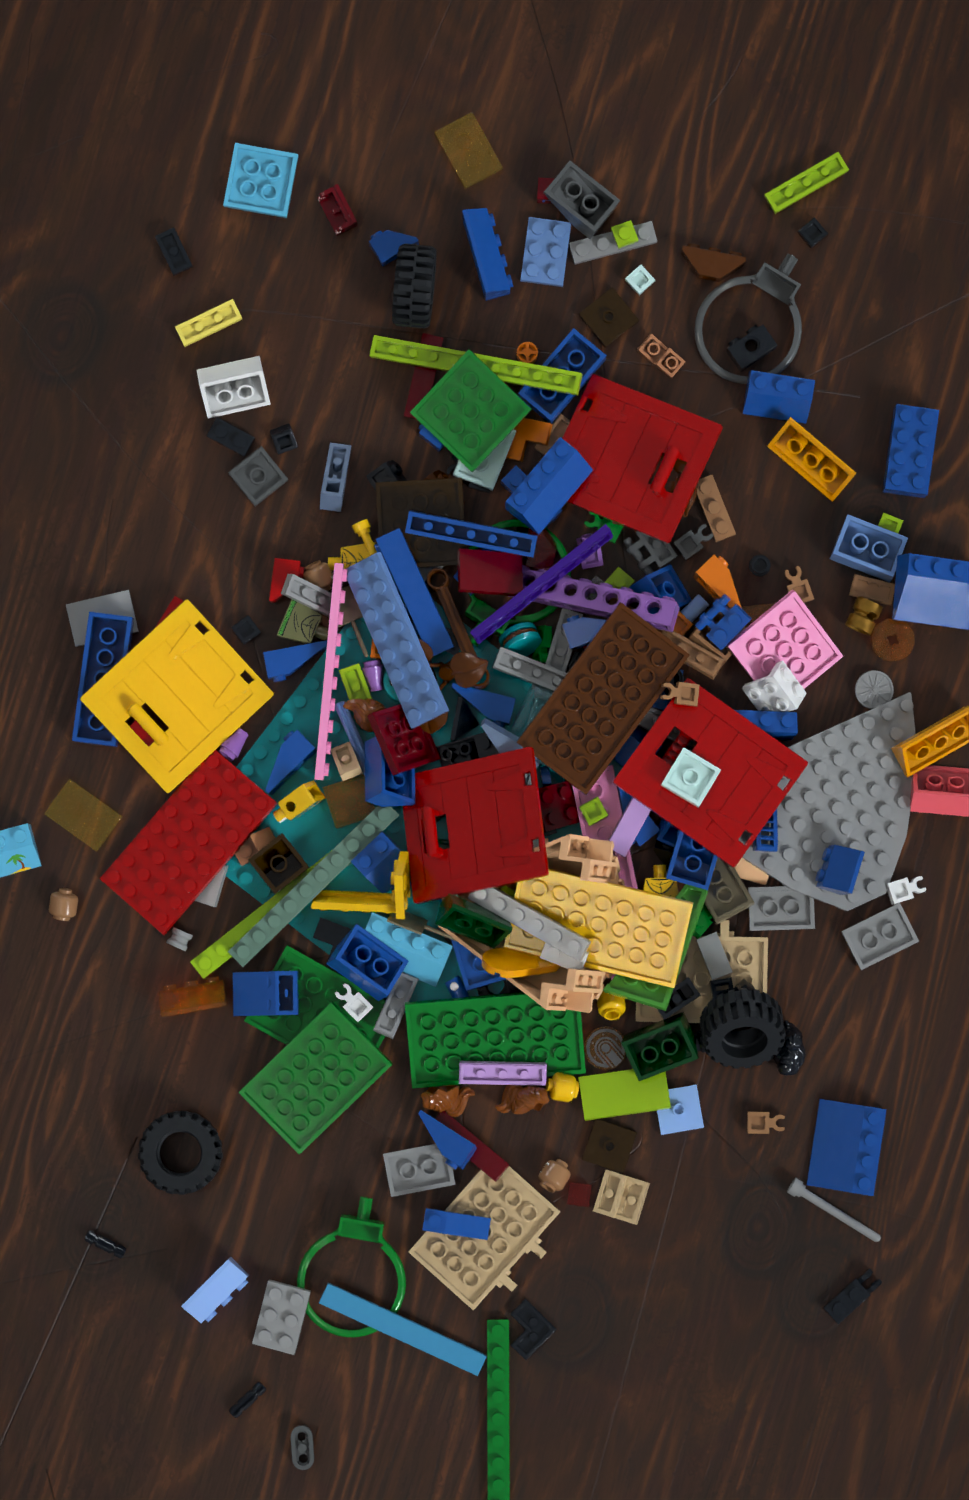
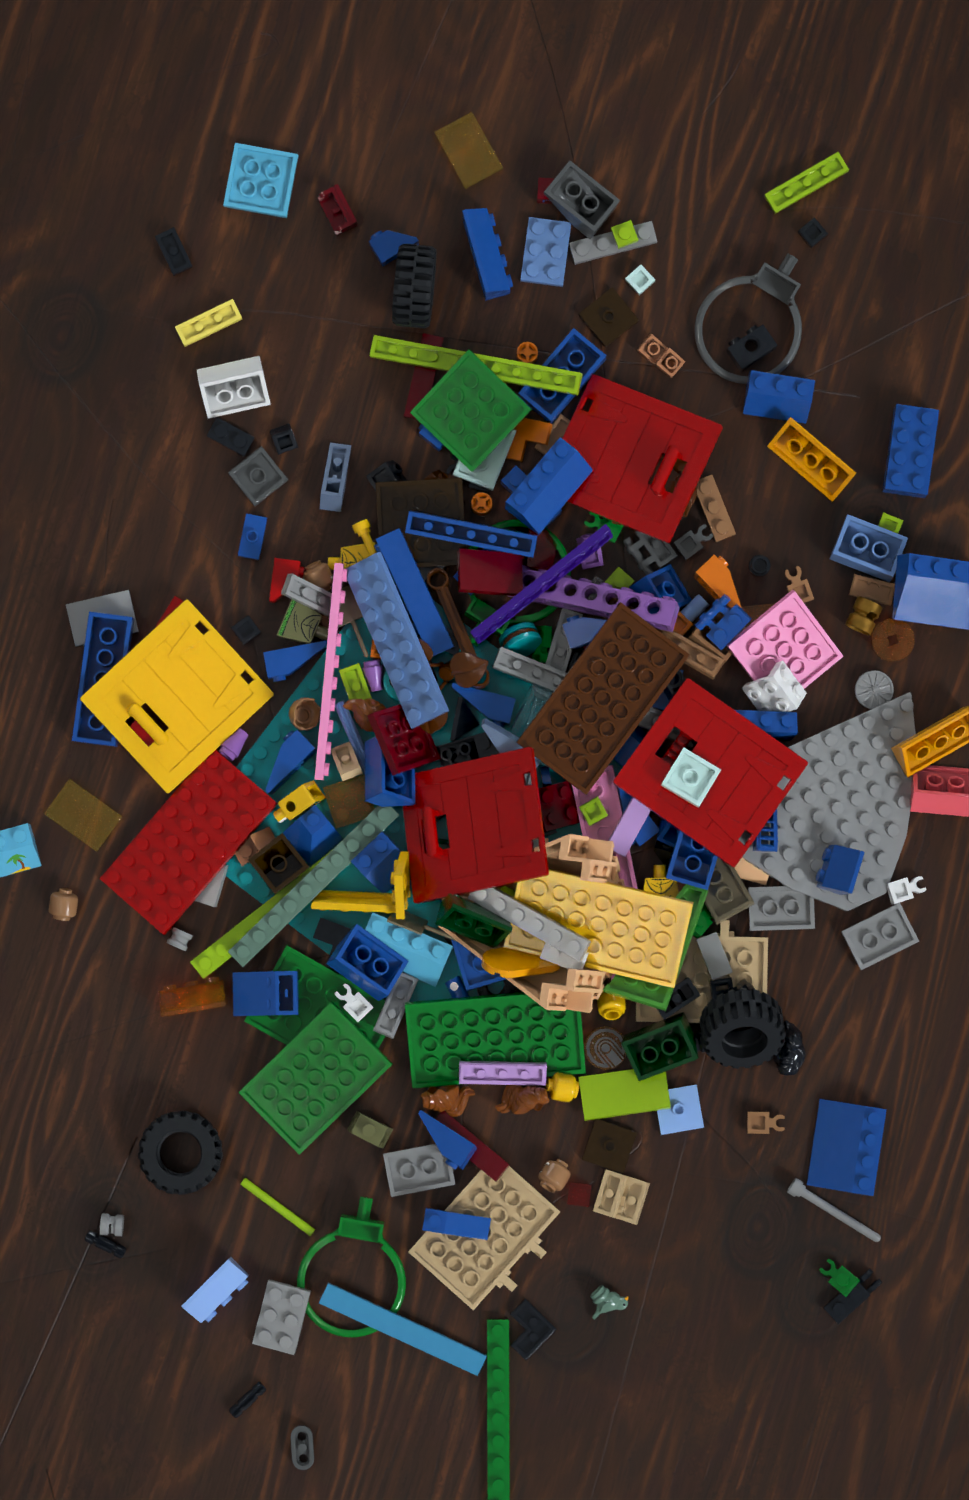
(111, 1224): none -> light grey wheel
(252, 536): none -> blue plate
(277, 1206): none -> lime bar
(304, 713): none -> medium nougat hair
(312, 835): none -> blue slope
(370, 1129): none -> olive torso
(479, 500): none -> orange wheel
(607, 1301): none -> sand green animal
(684, 693): medium nougat plate -> none
(711, 263): reddish brown slope -> none
(841, 1279): none -> green plate

